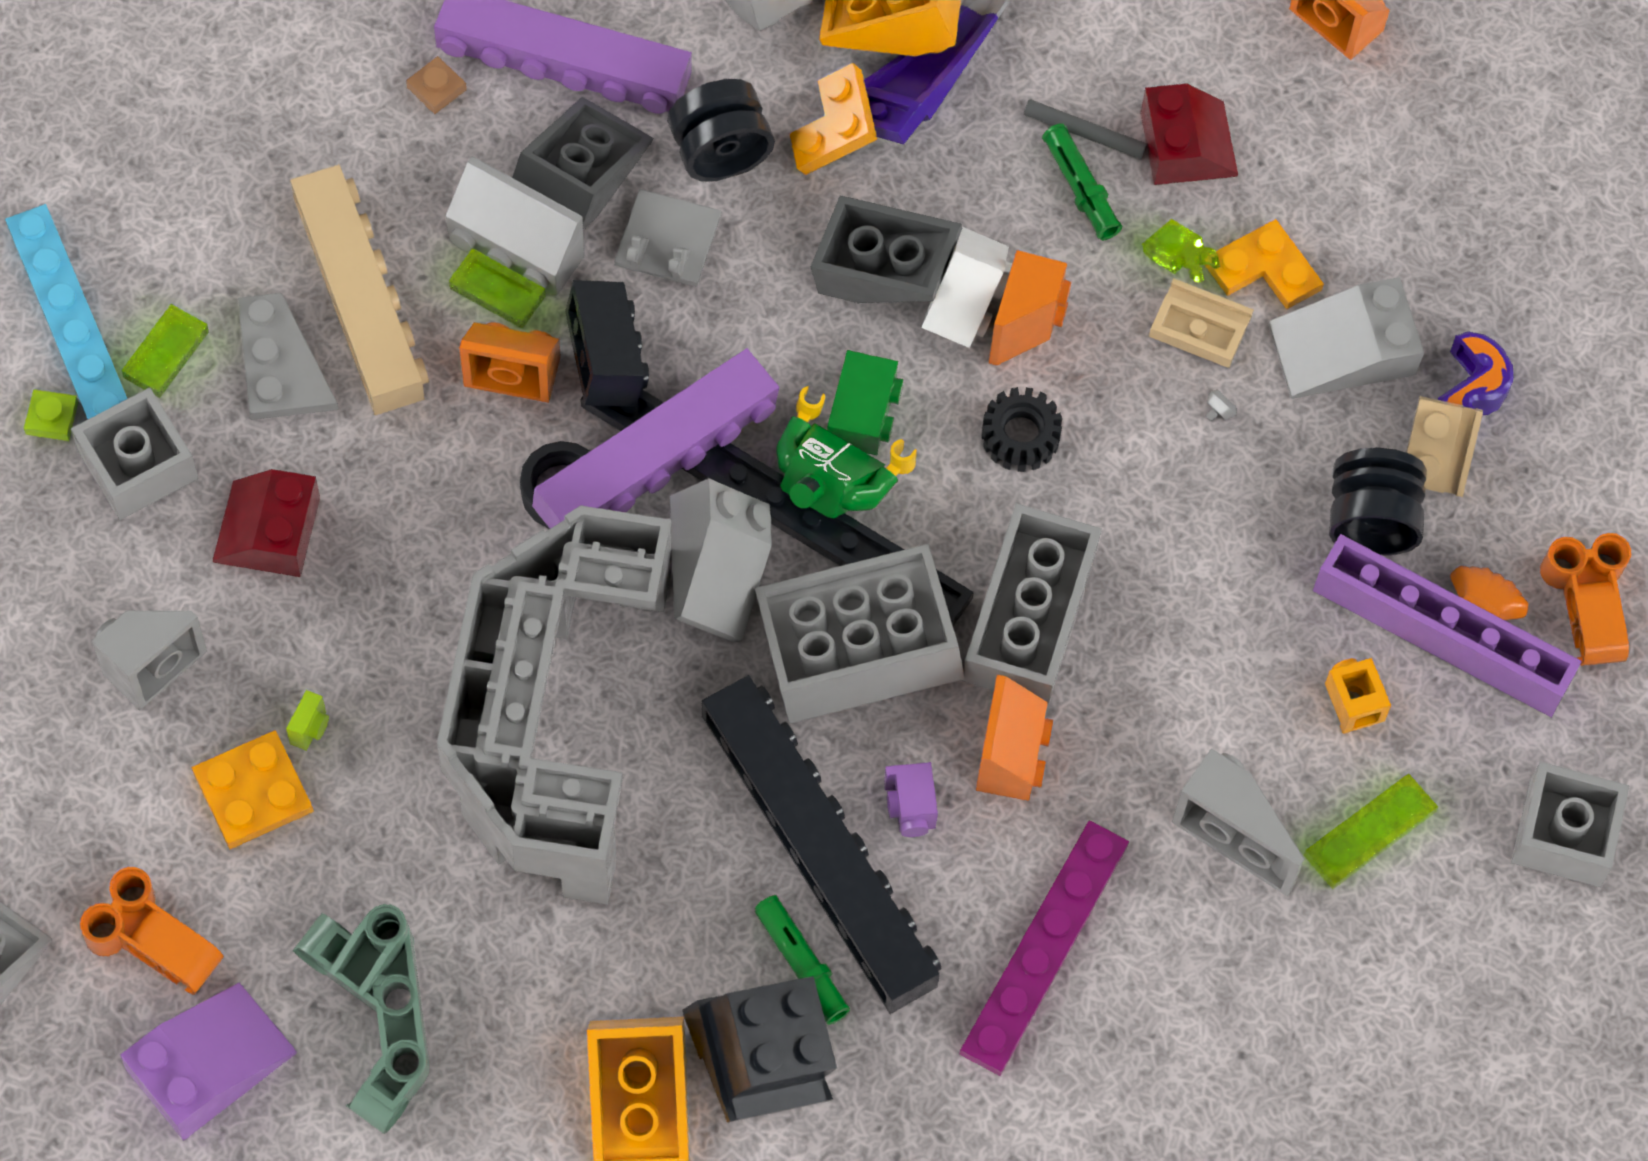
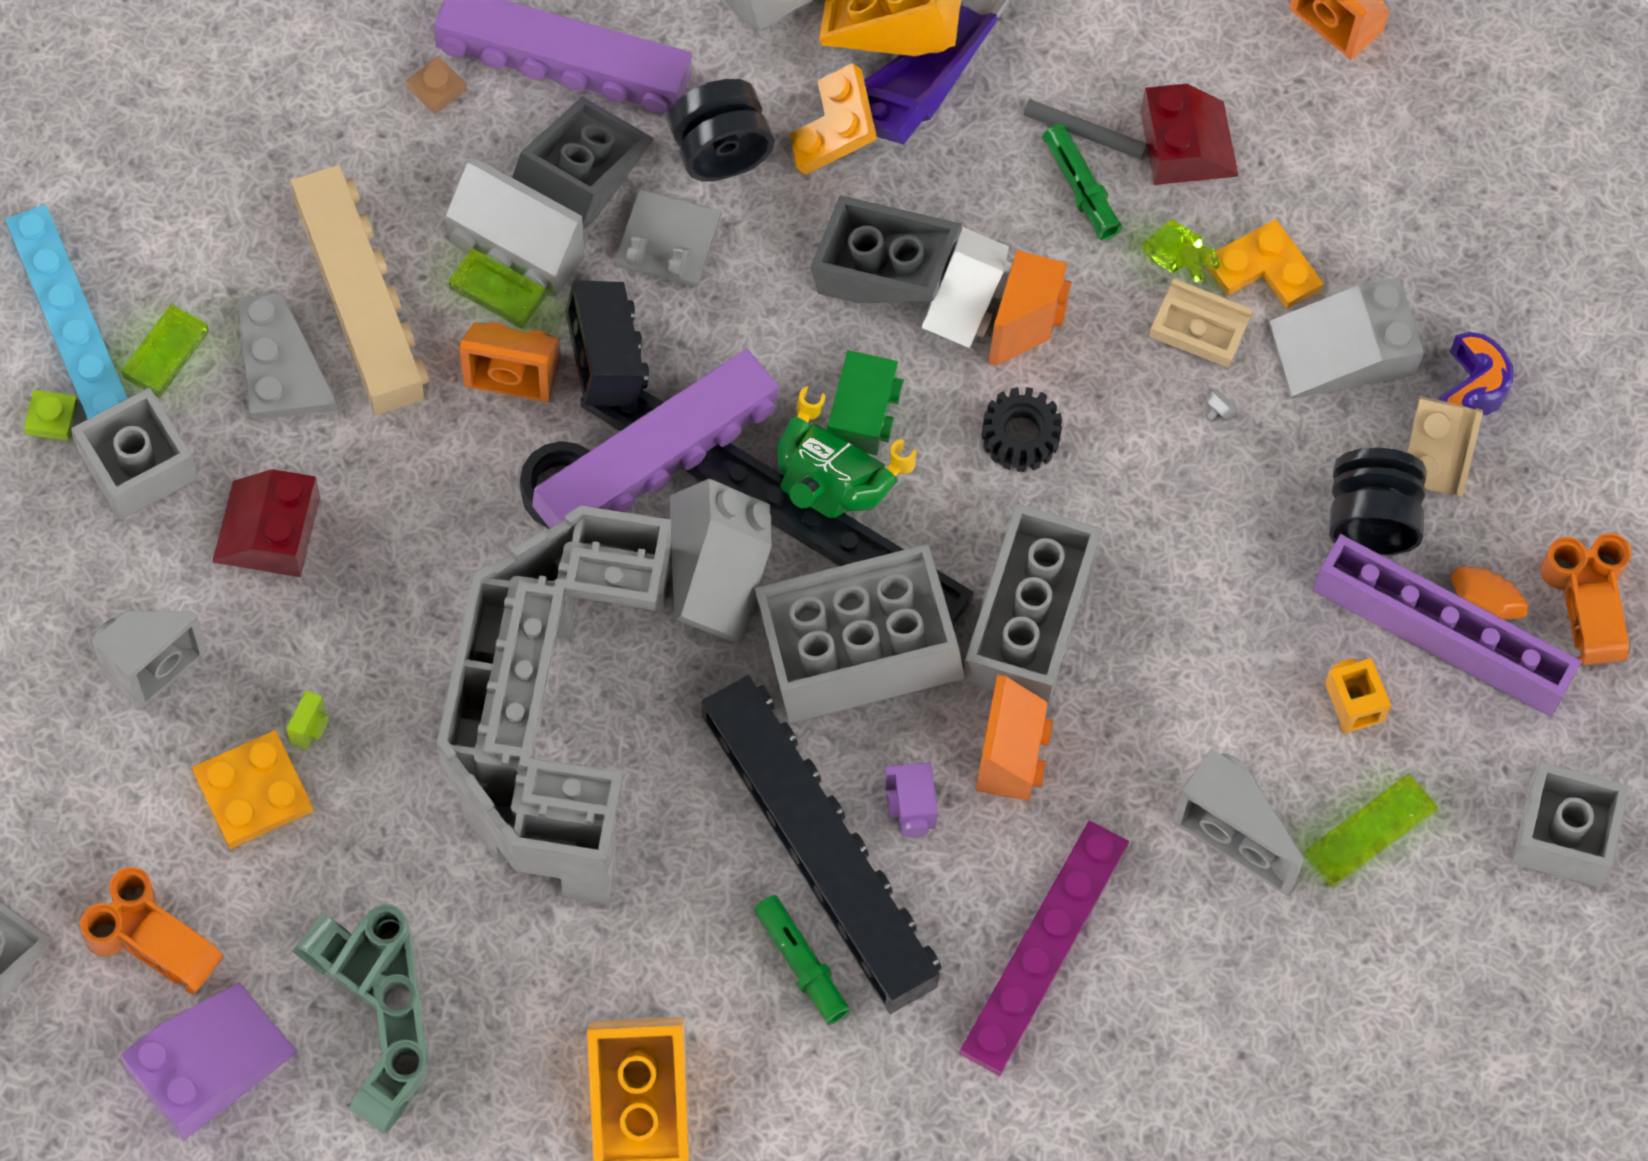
(764, 1048): black piece -> none

